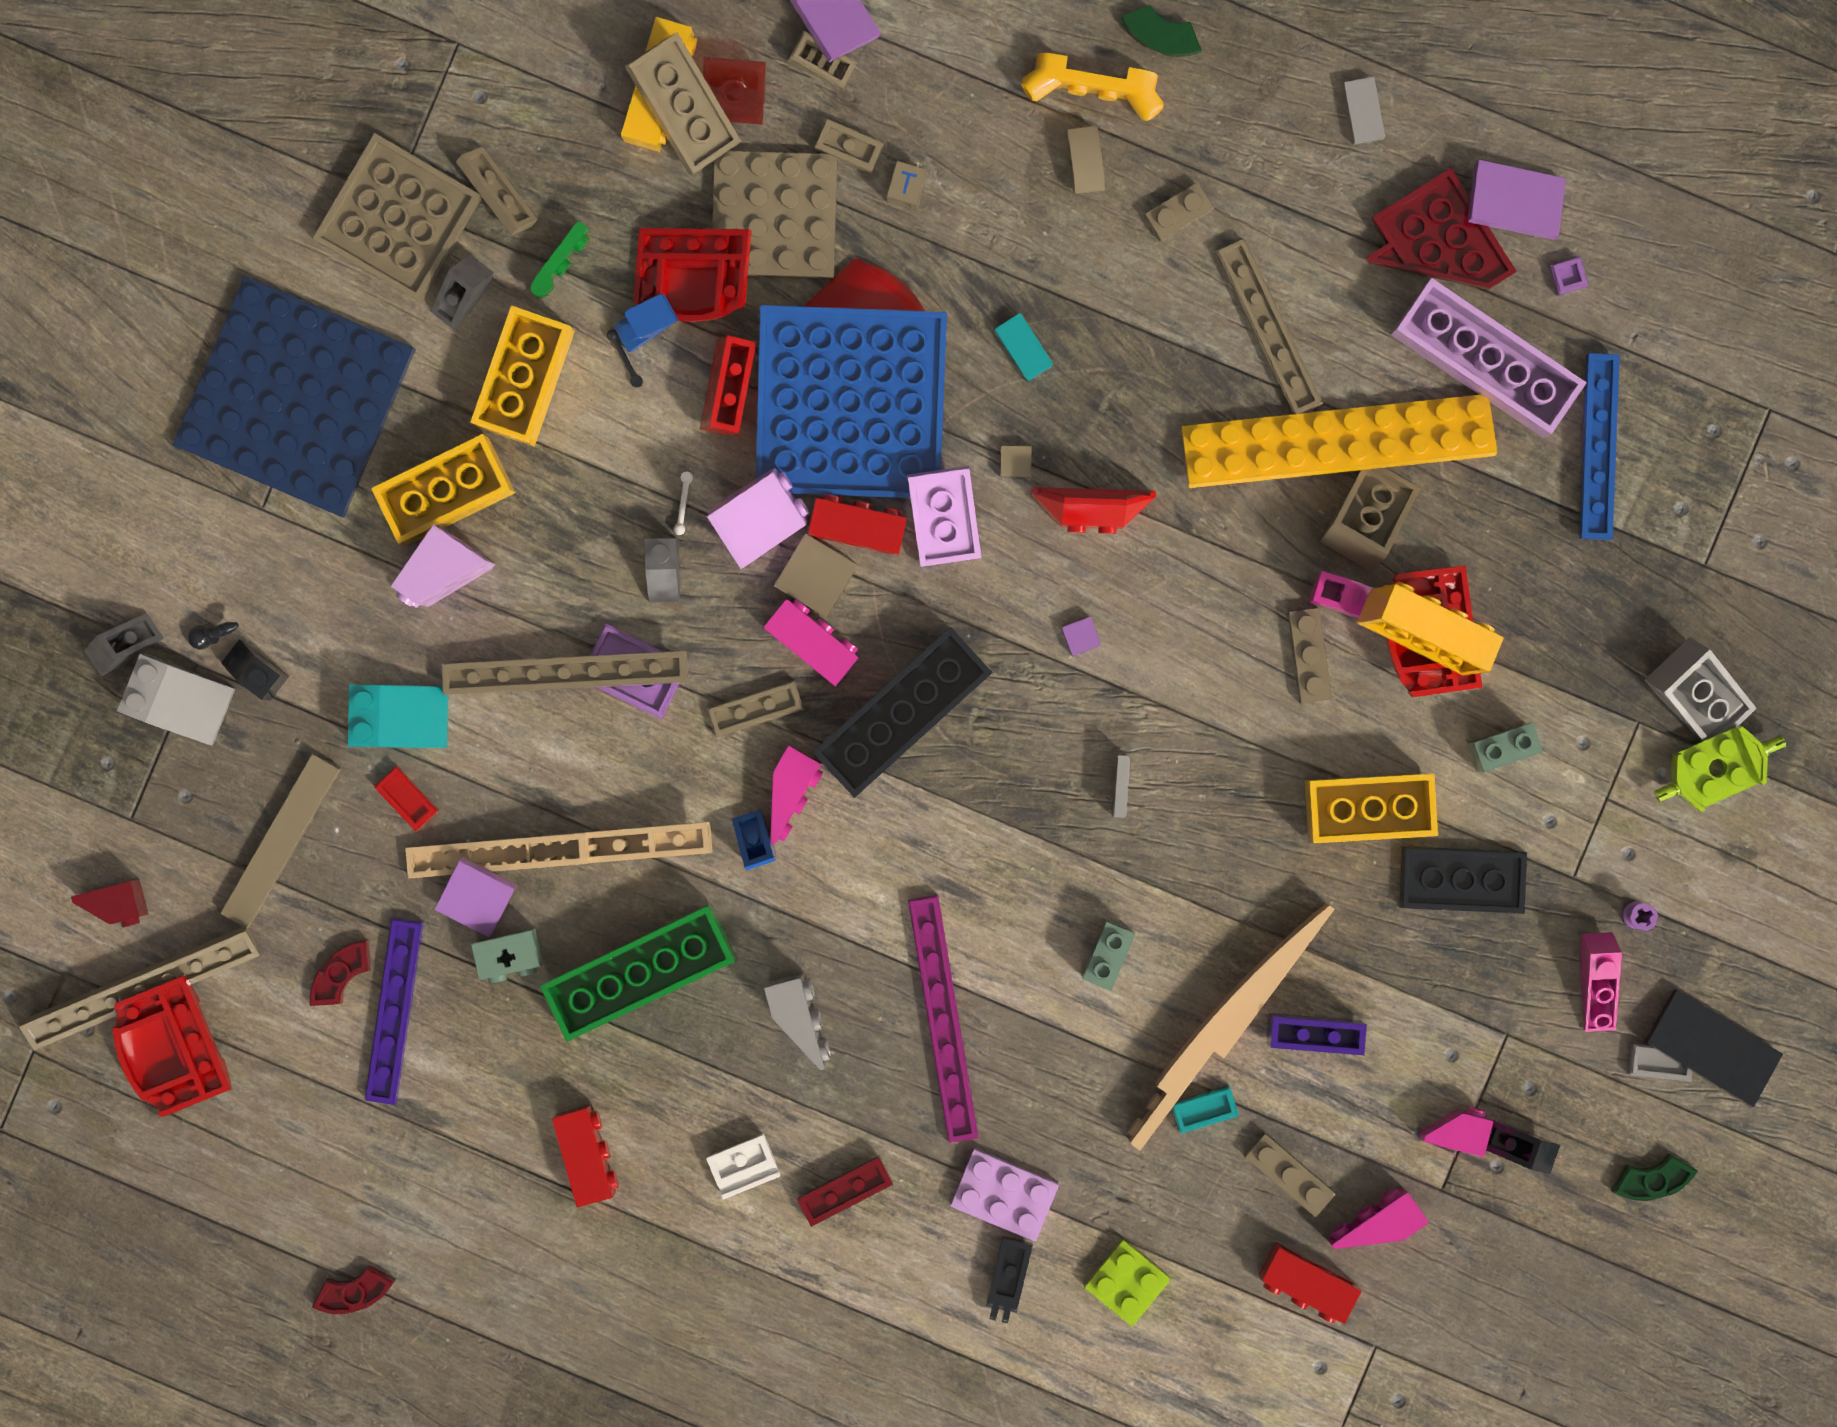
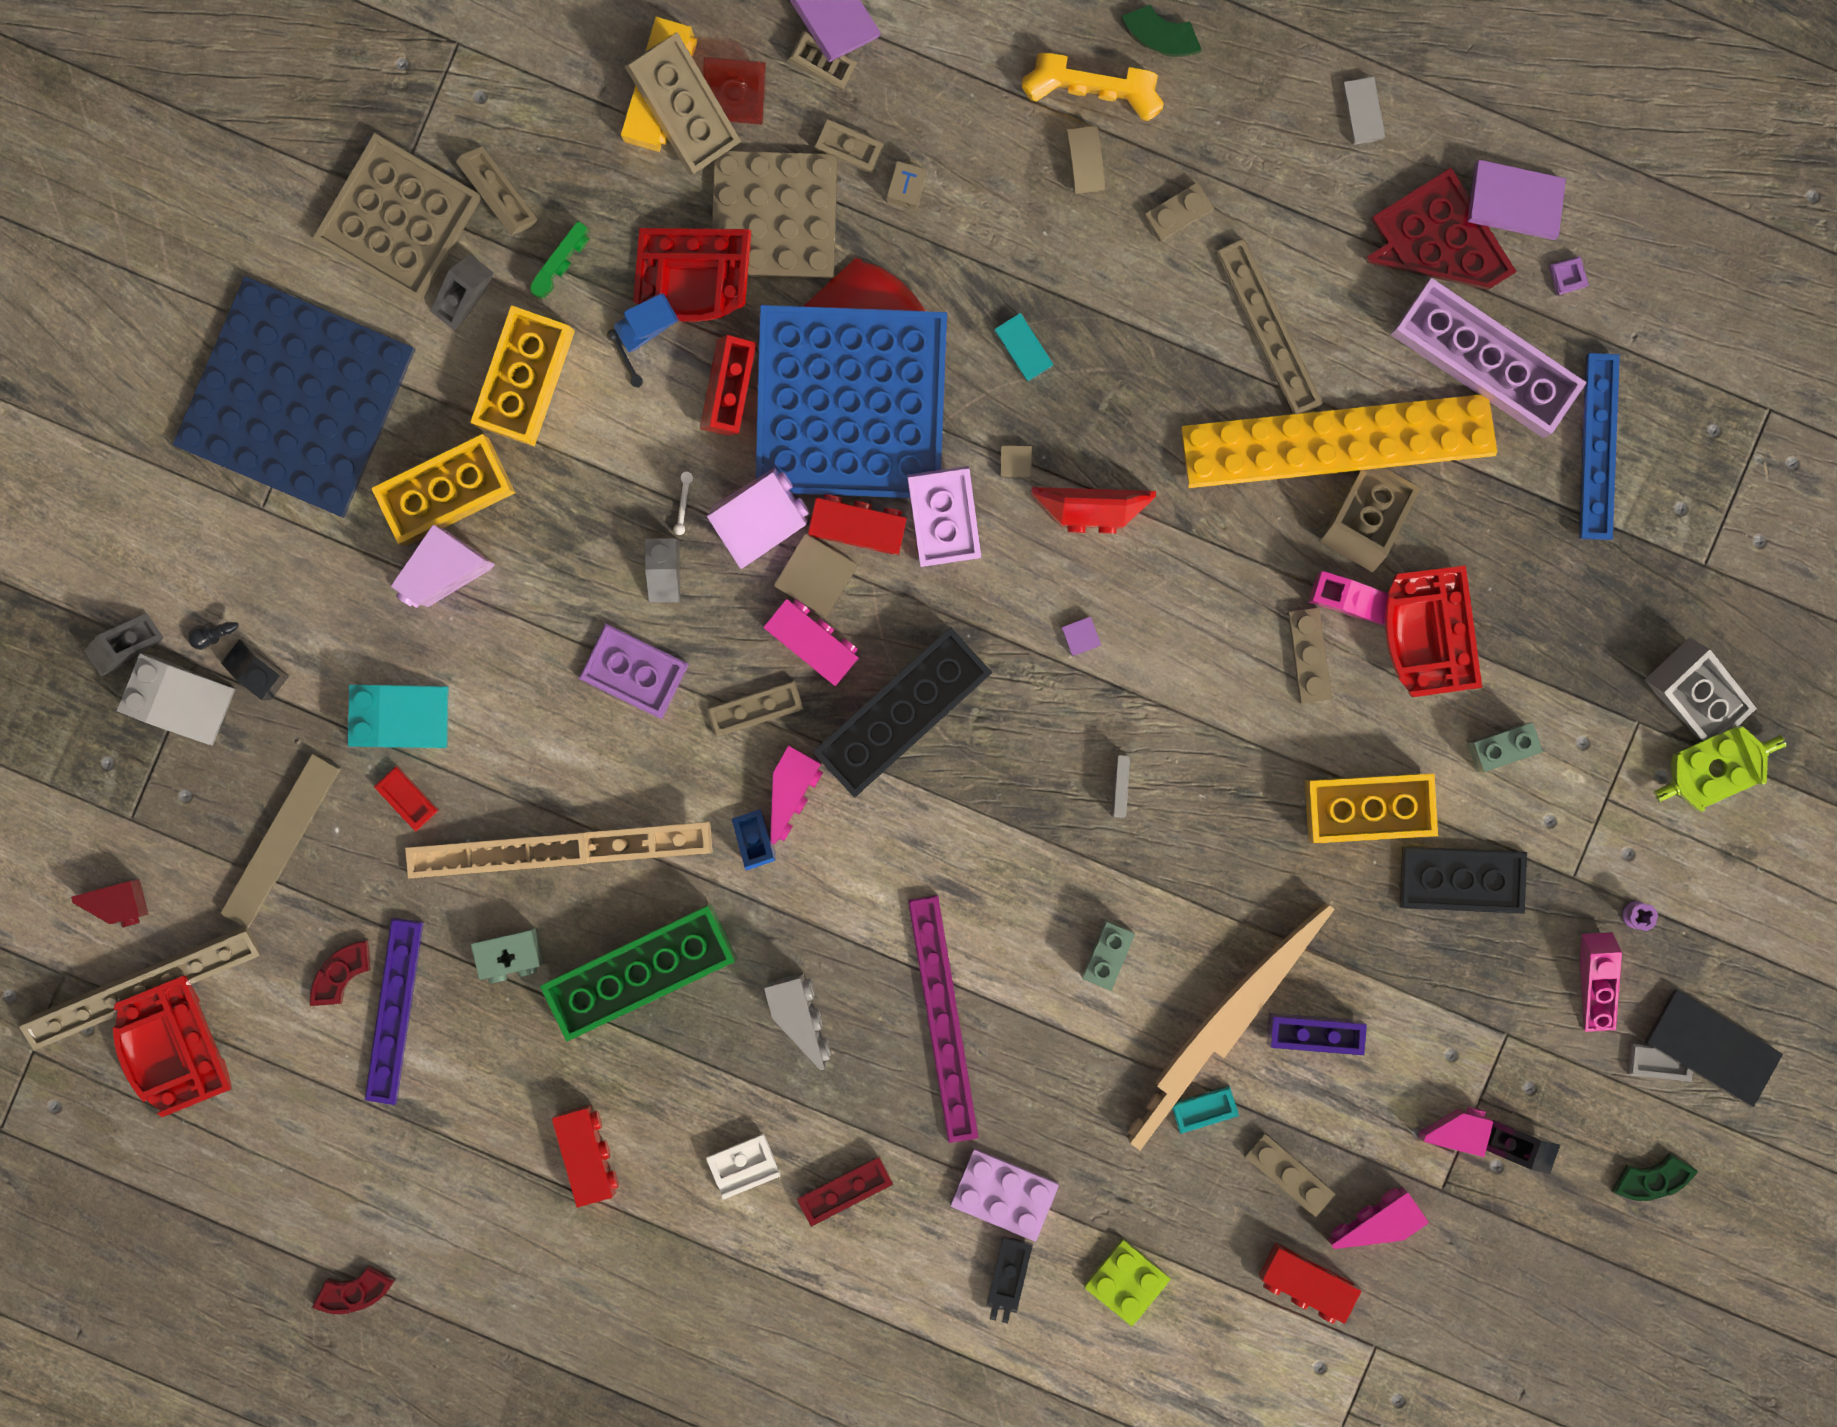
(475, 897): medium lavender tile -> none
(565, 673): dark tan plate -> none
(1430, 629): yellow brick -> none

